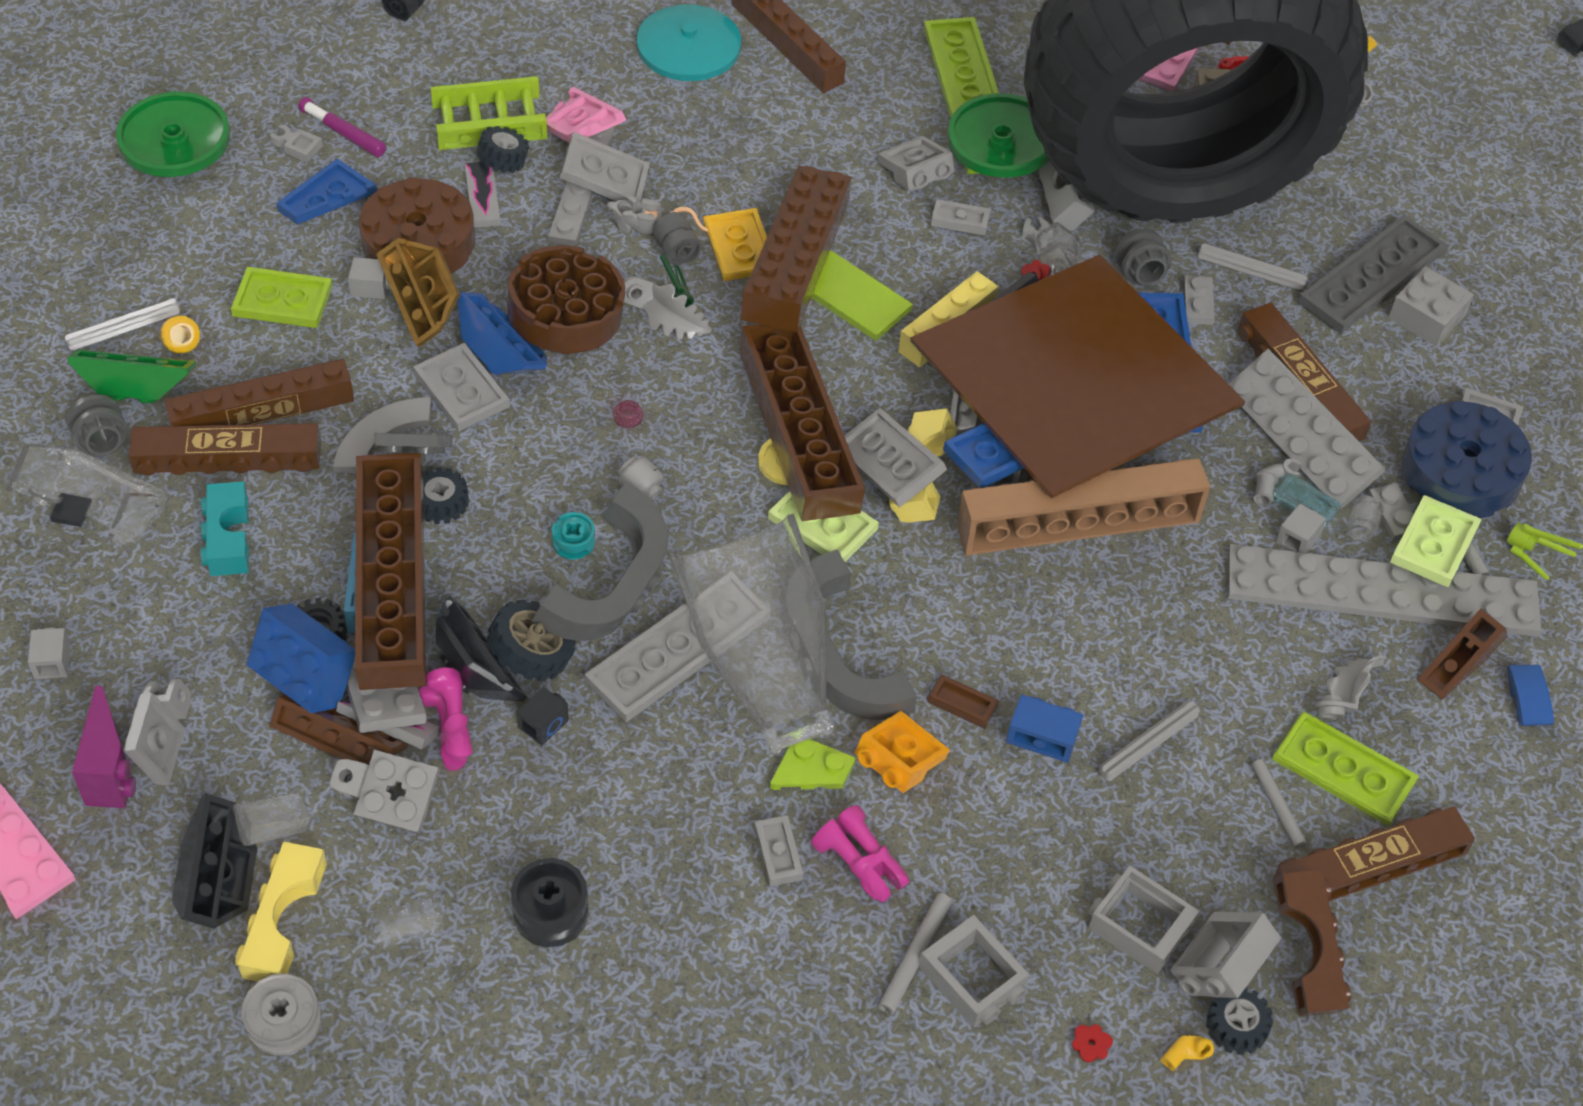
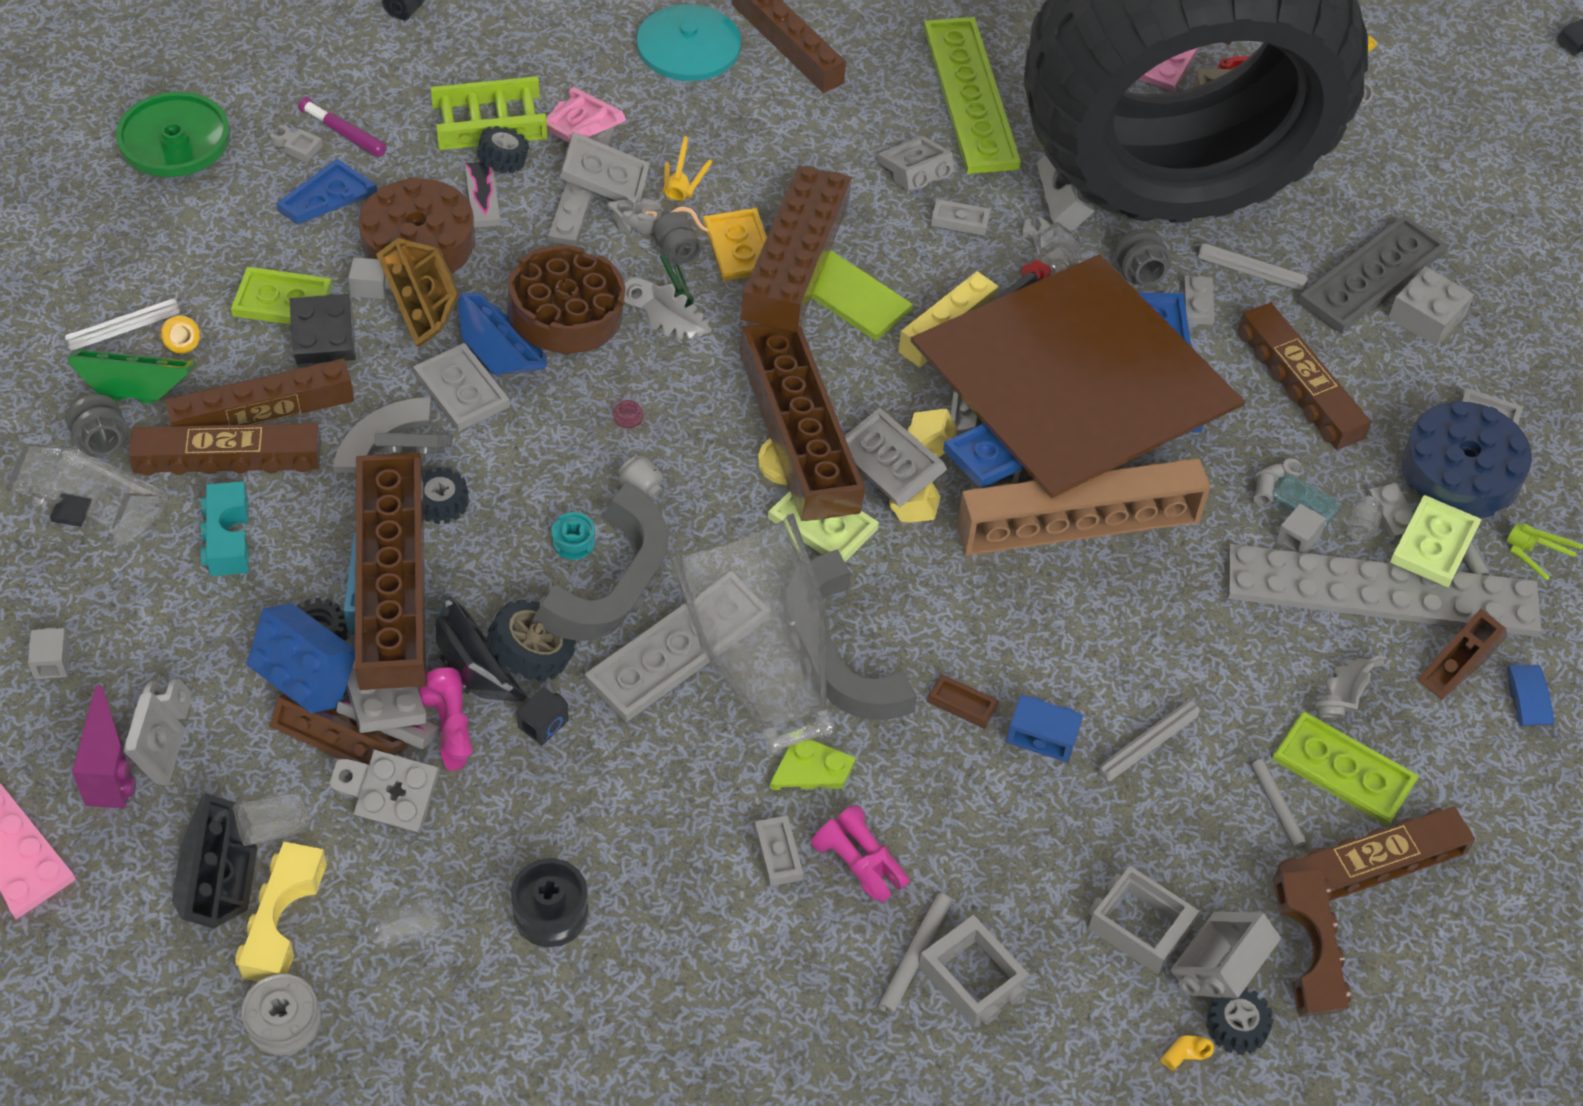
(322, 328): none -> black brick
(678, 185): none -> yellow plant
(900, 751): light orange plate -> none
(996, 136): green dish -> none
(1094, 1034): red plant -> none
(1305, 429): light grey plate -> none

